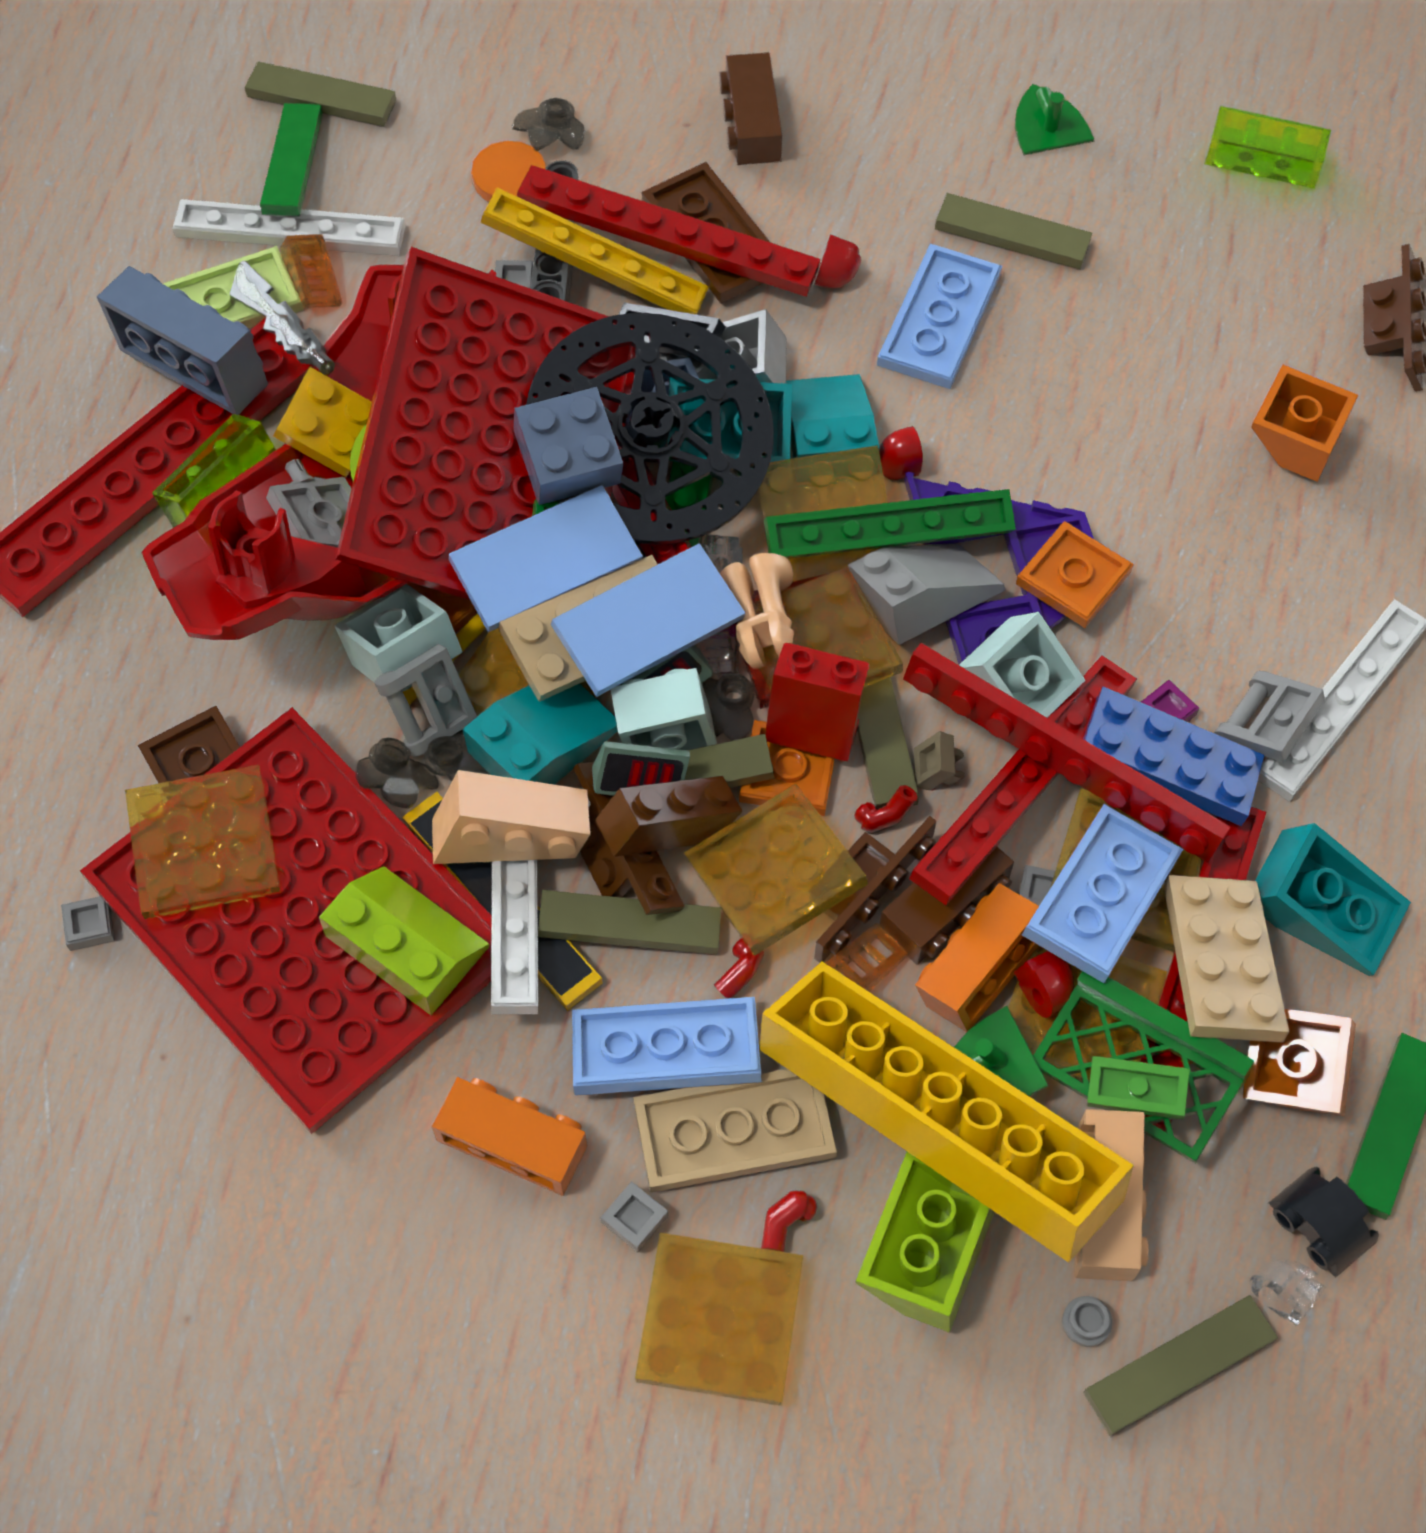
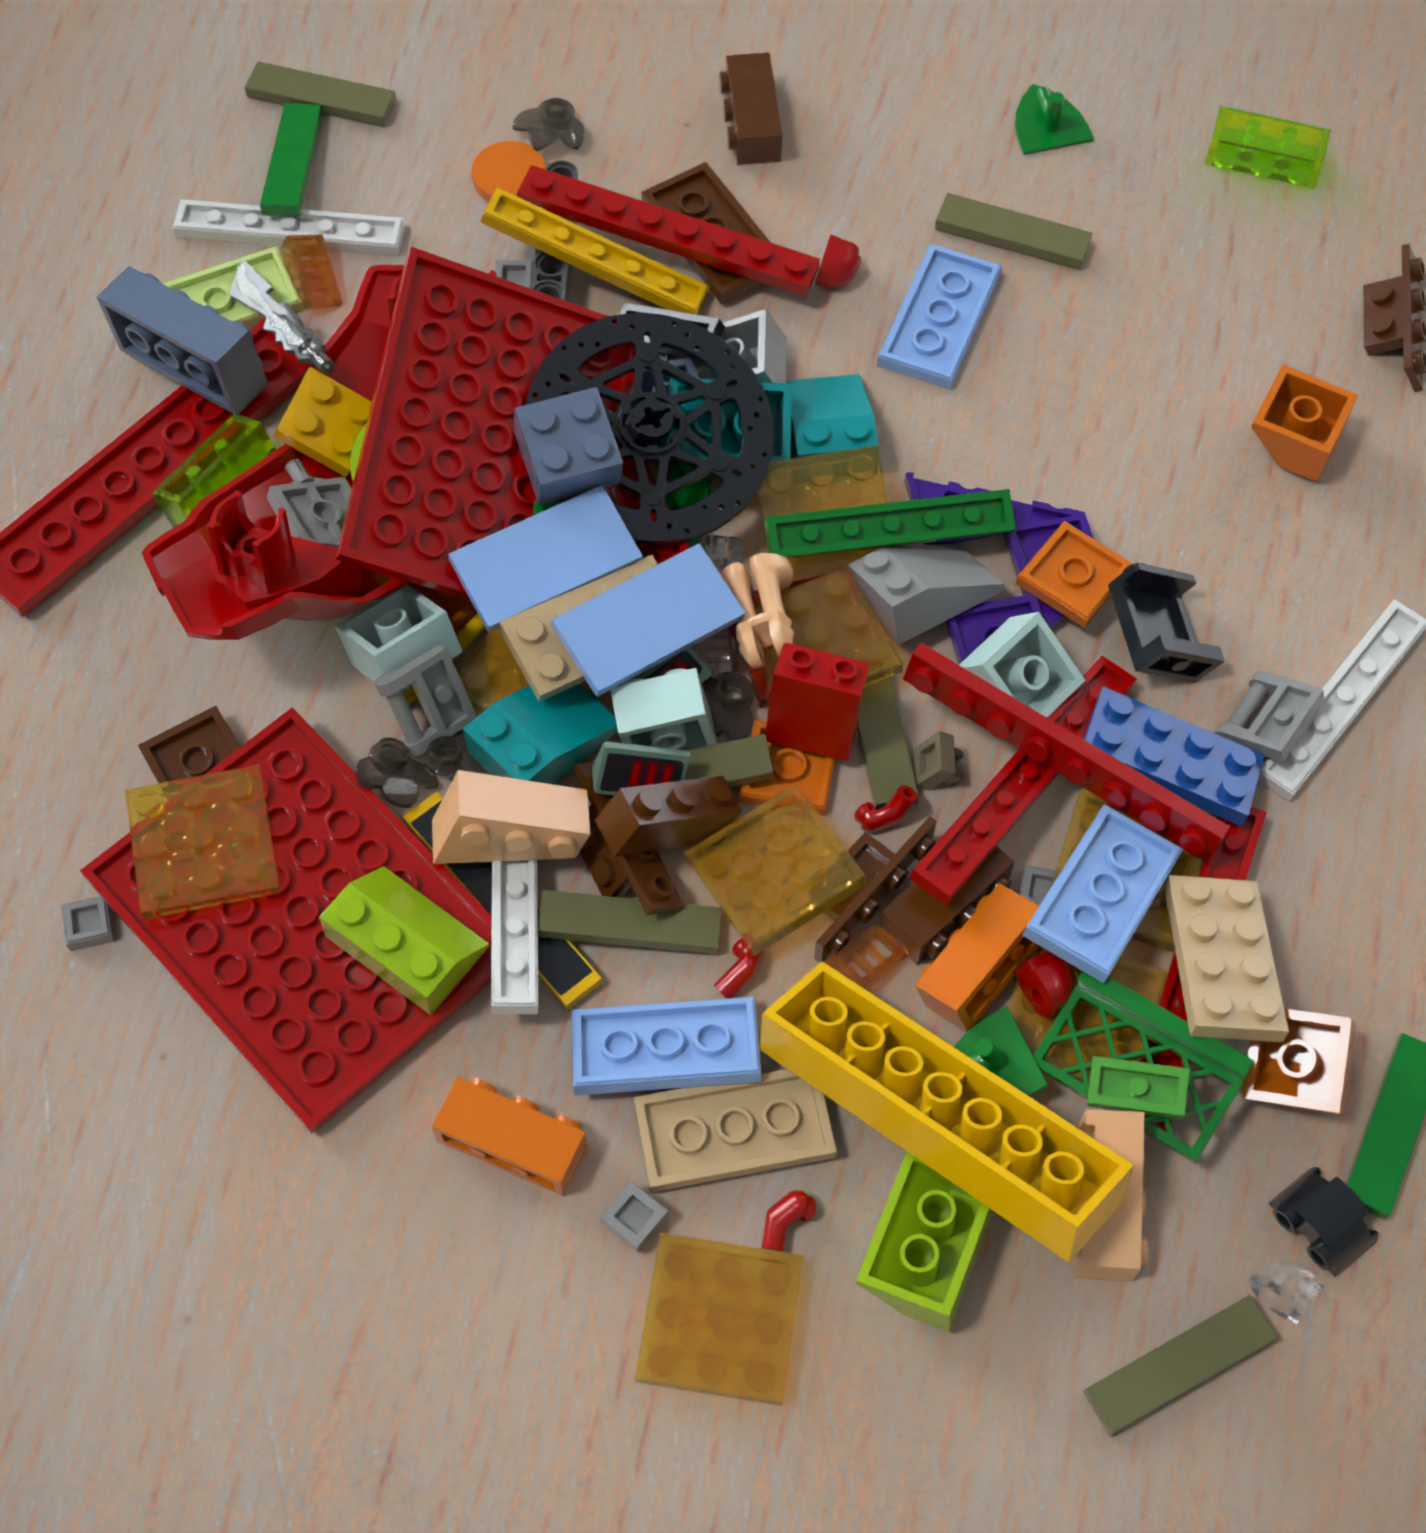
(901, 454): red piece -> none
(1087, 1321): light grey plate -> none
(1157, 623): none -> black panel
(1172, 701): magenta tile -> none
(1329, 898): teal slope -> none

